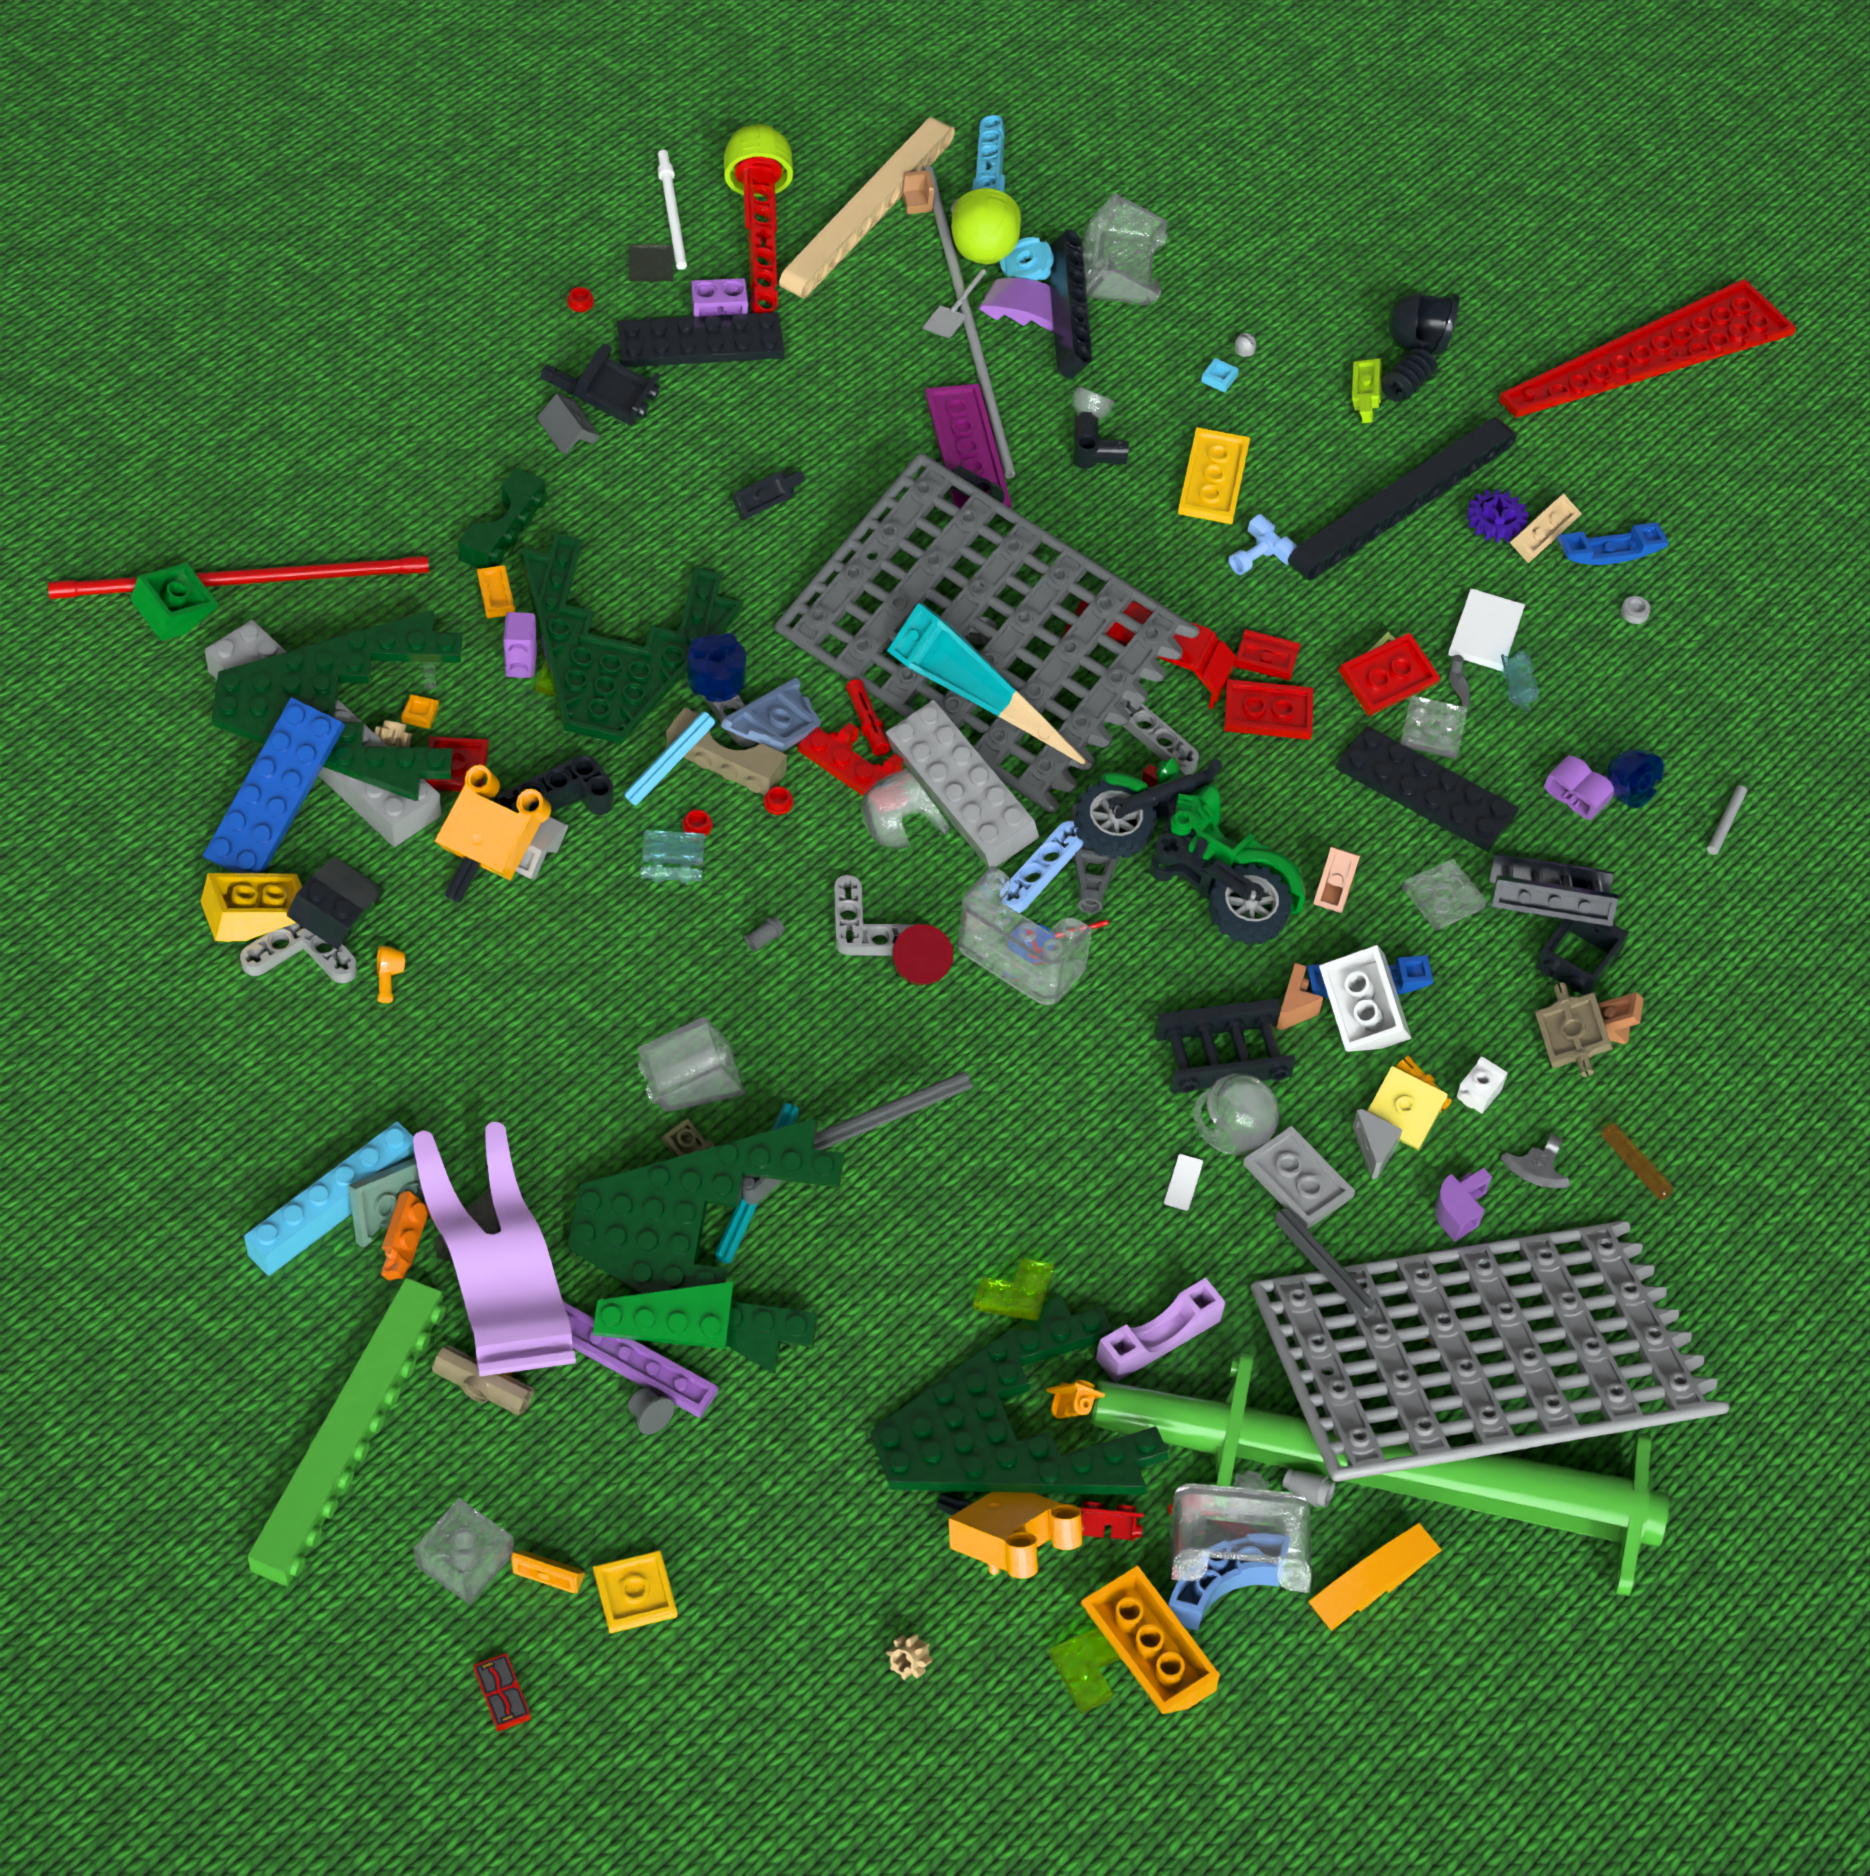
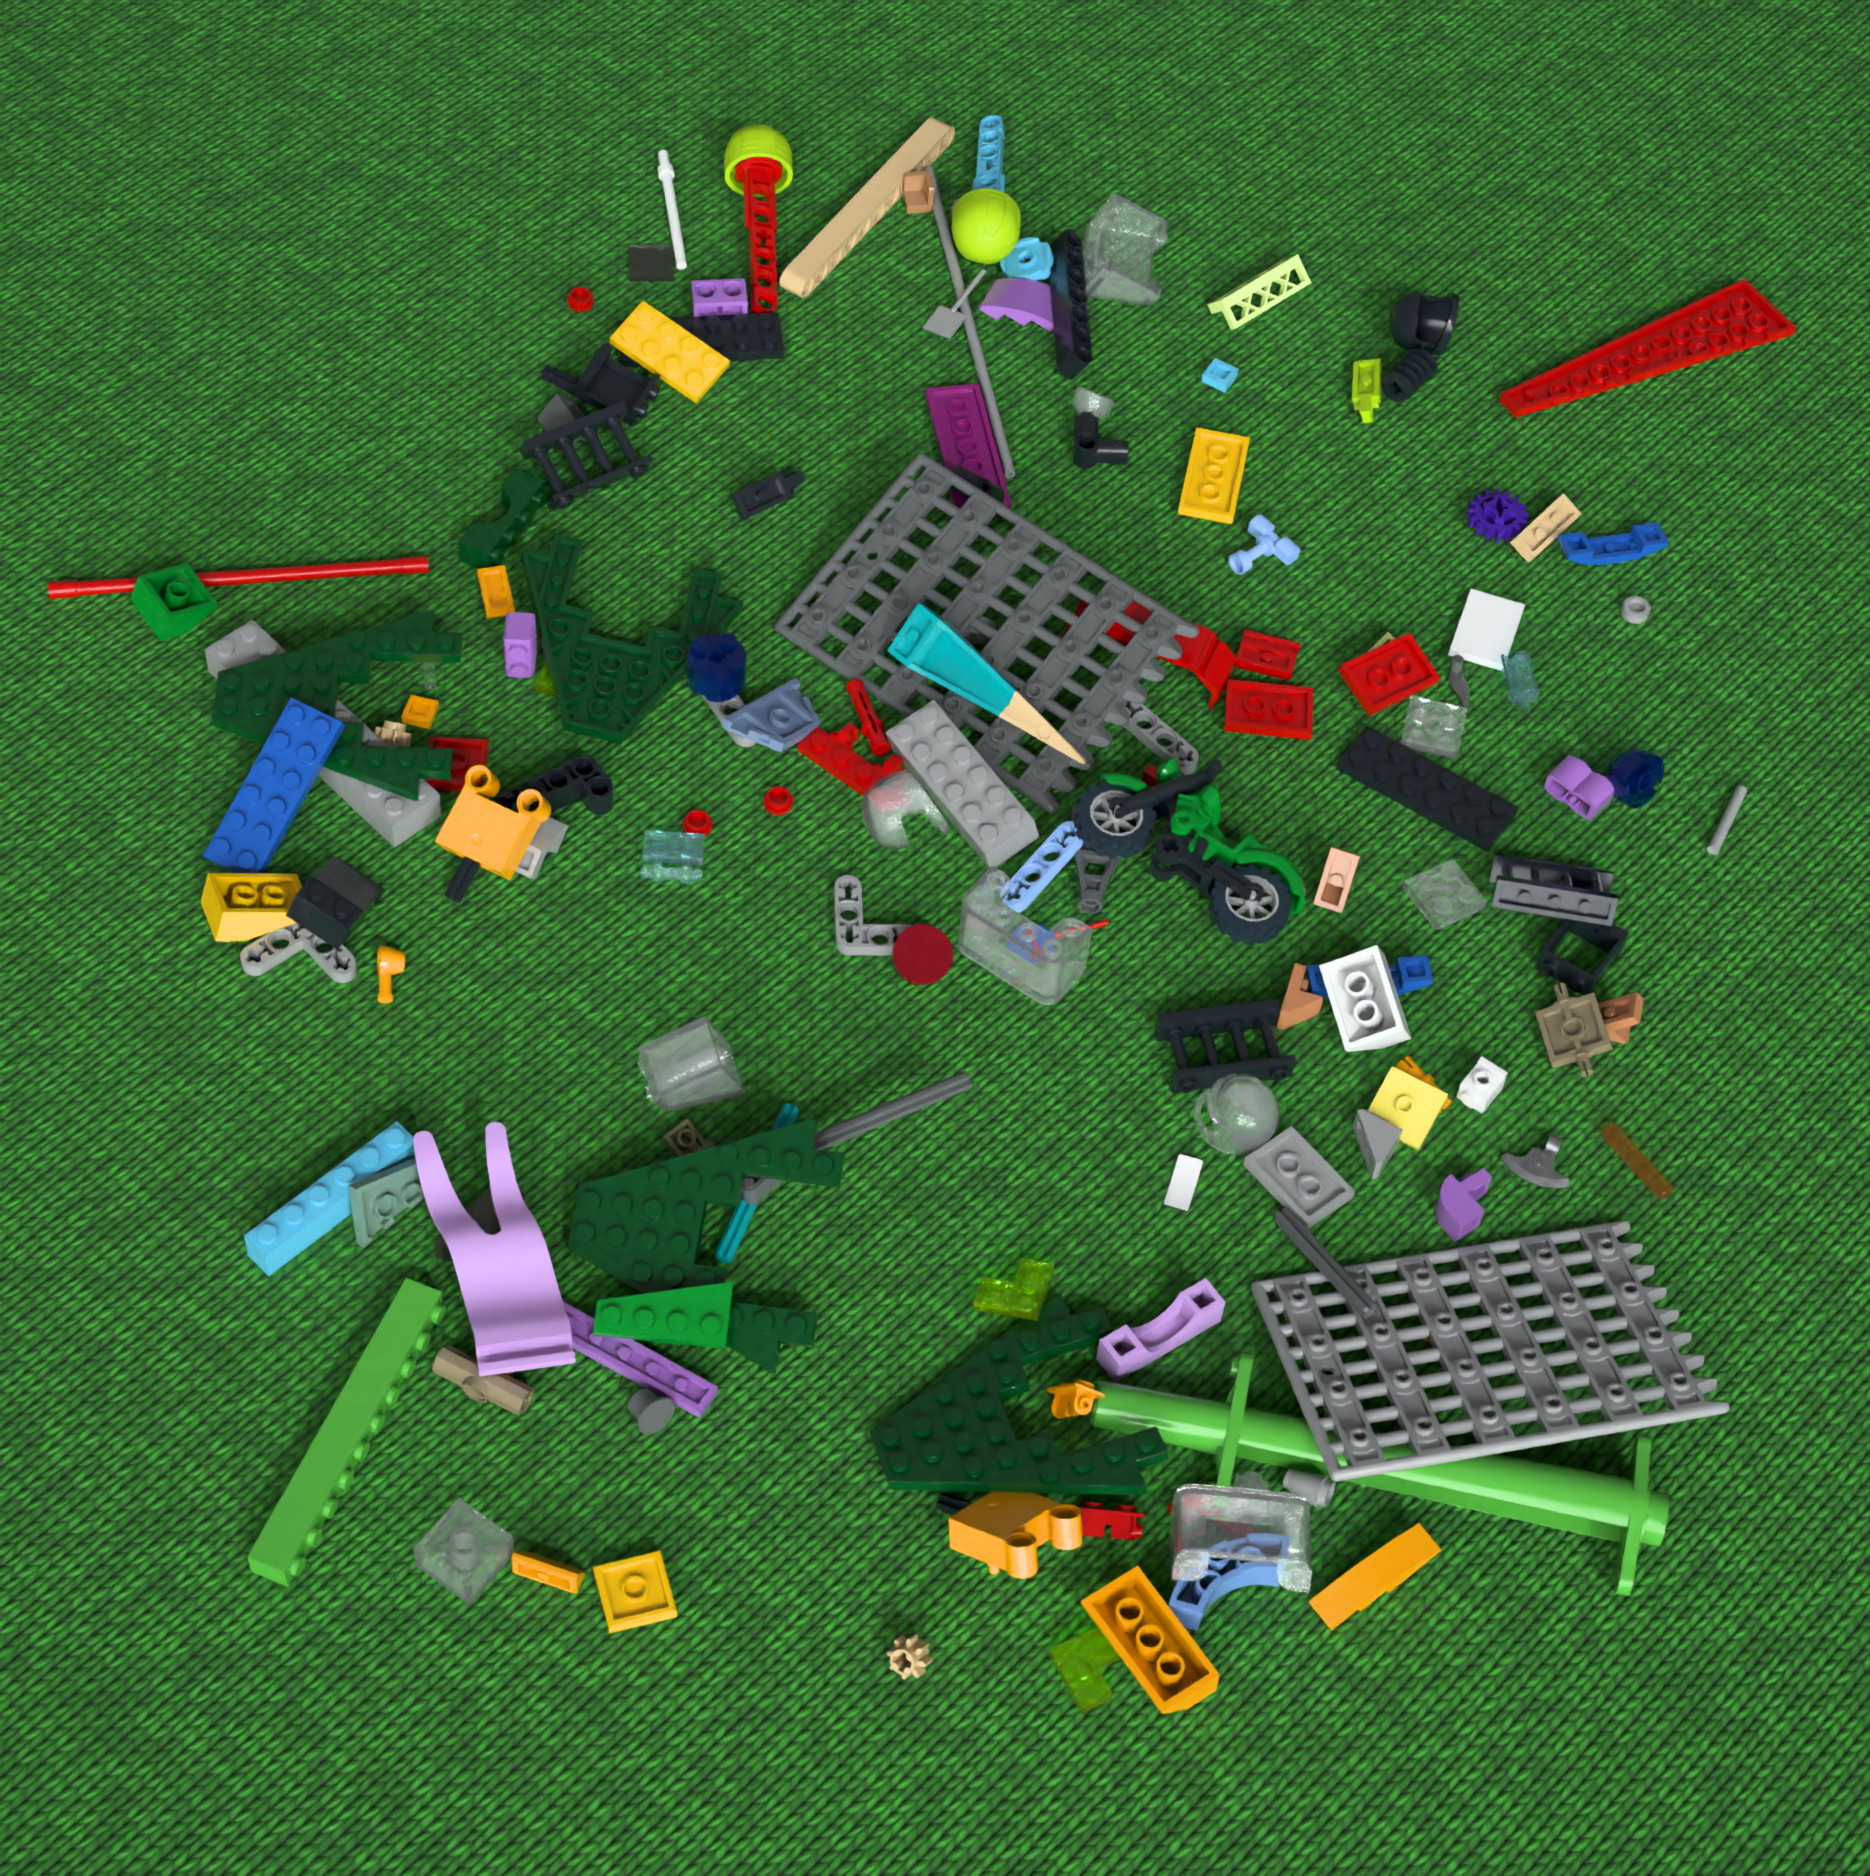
(403, 1235): orange hinge -> none
(501, 1692): tile -> none
(585, 427): none -> black fence
(669, 351): none -> yellow plate
(669, 758): medium azure axle -> none
(755, 768): dark tan arch -> none
(765, 933): dark grey pin -> none
(1245, 345): light grey hinge -> none
(1254, 285): none -> yellowish green fence
(1401, 499): black beam -> none

